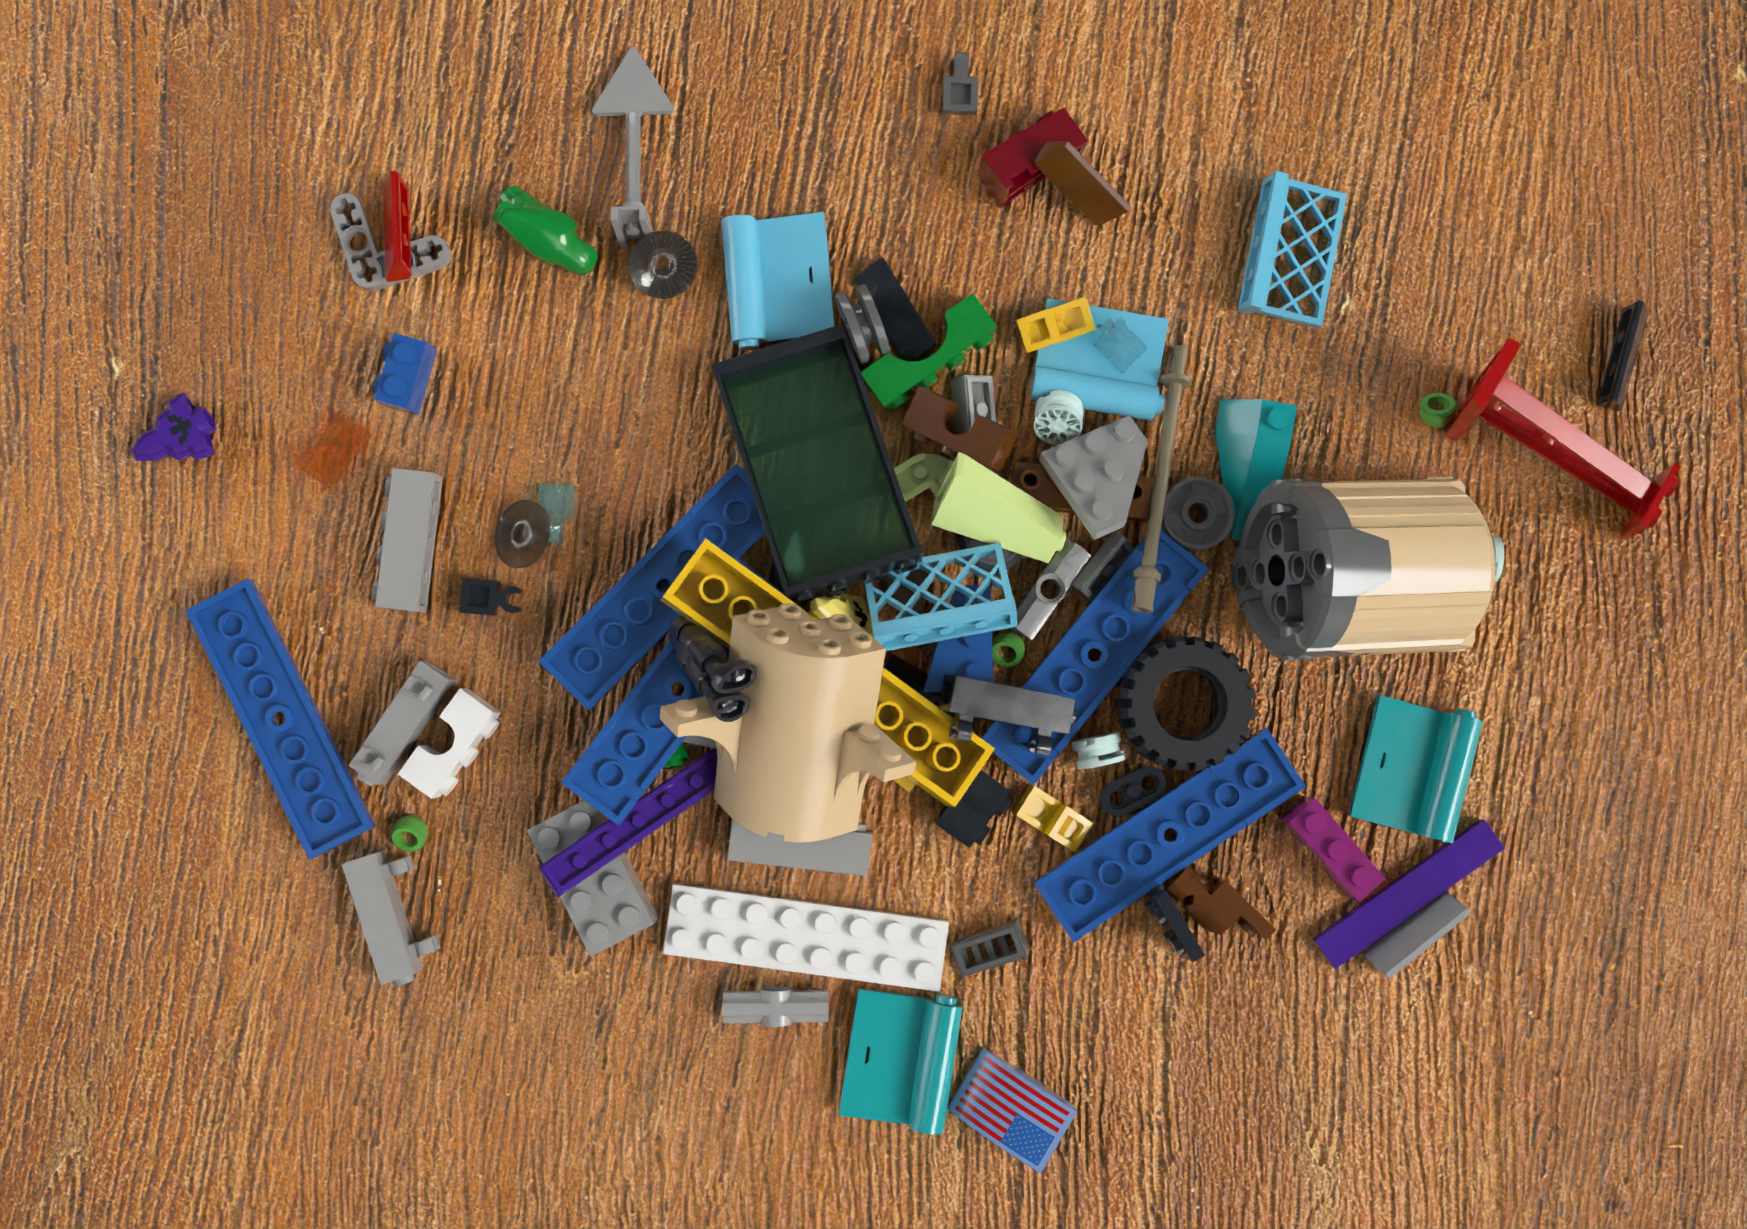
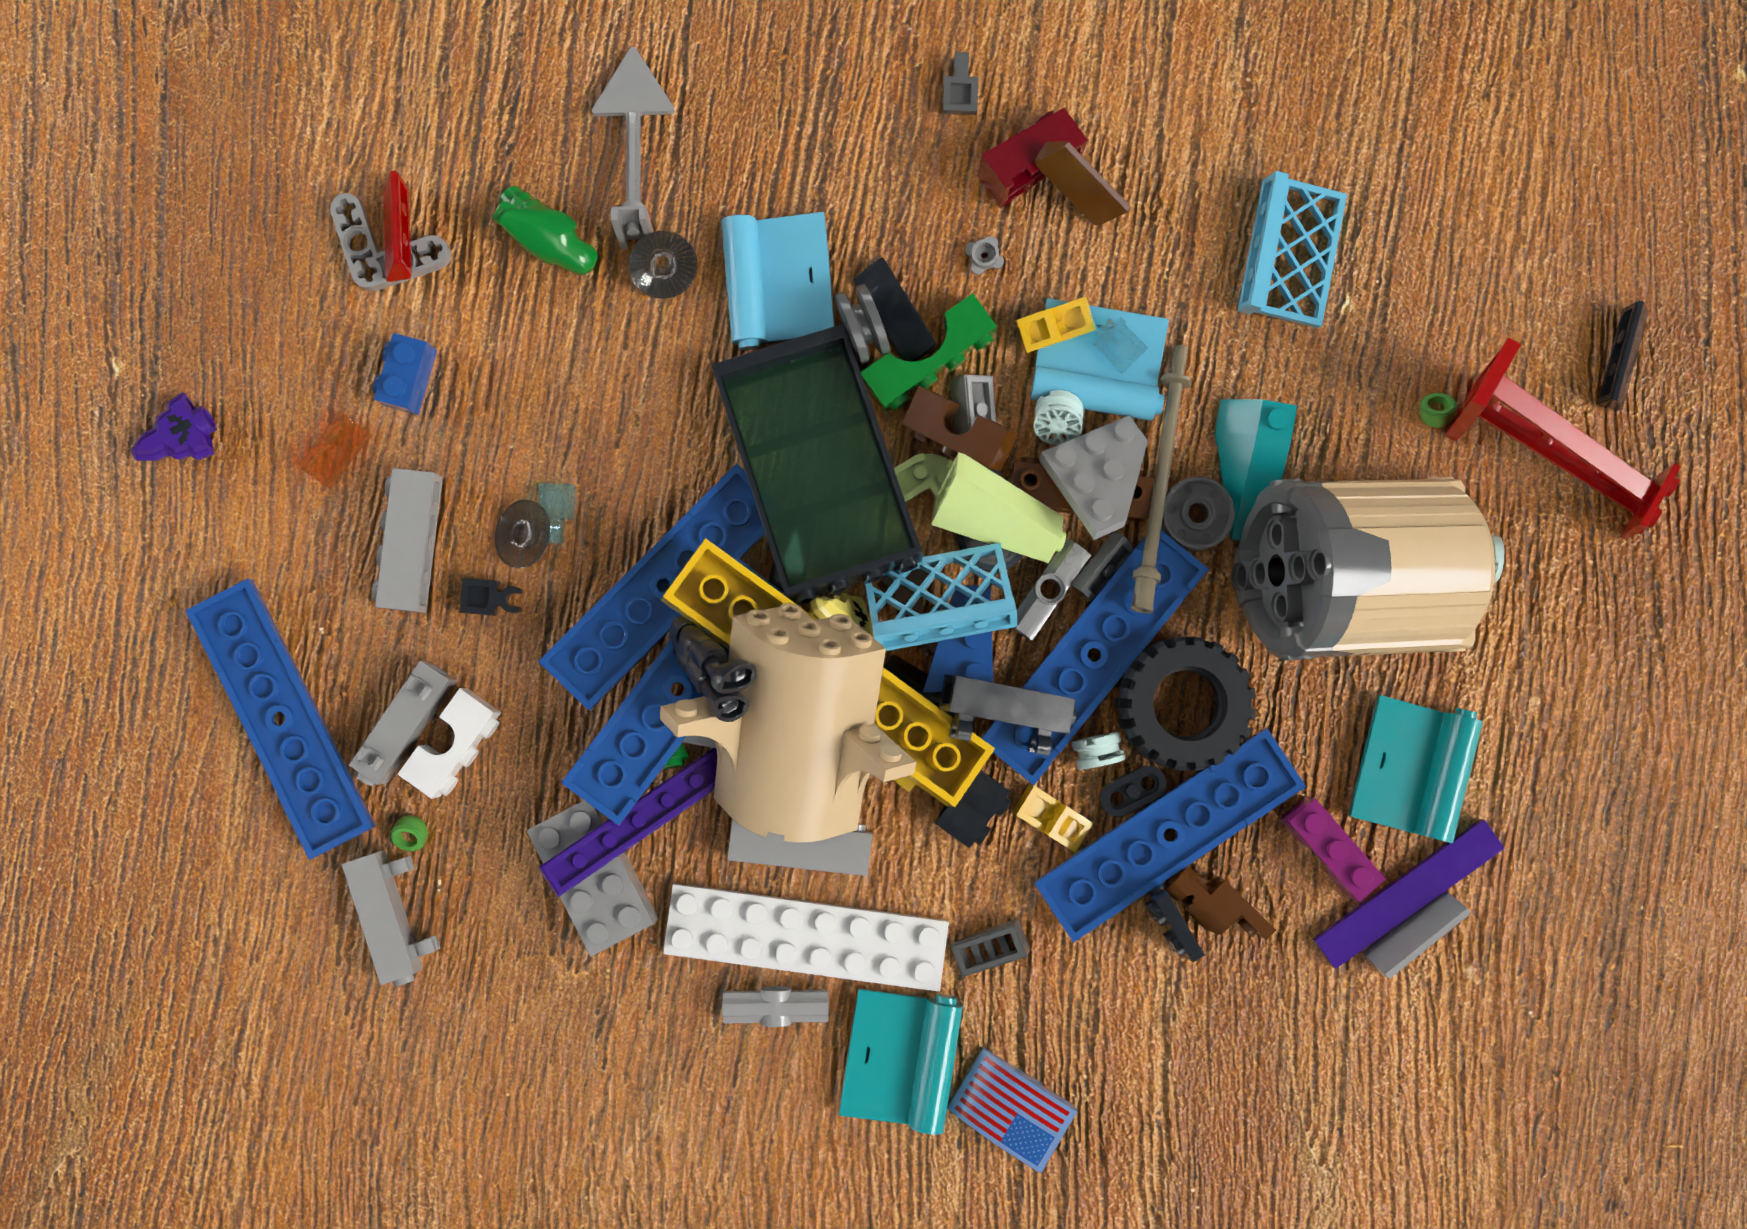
(988, 246): none -> light grey plate
(1012, 640): bright green piece -> none

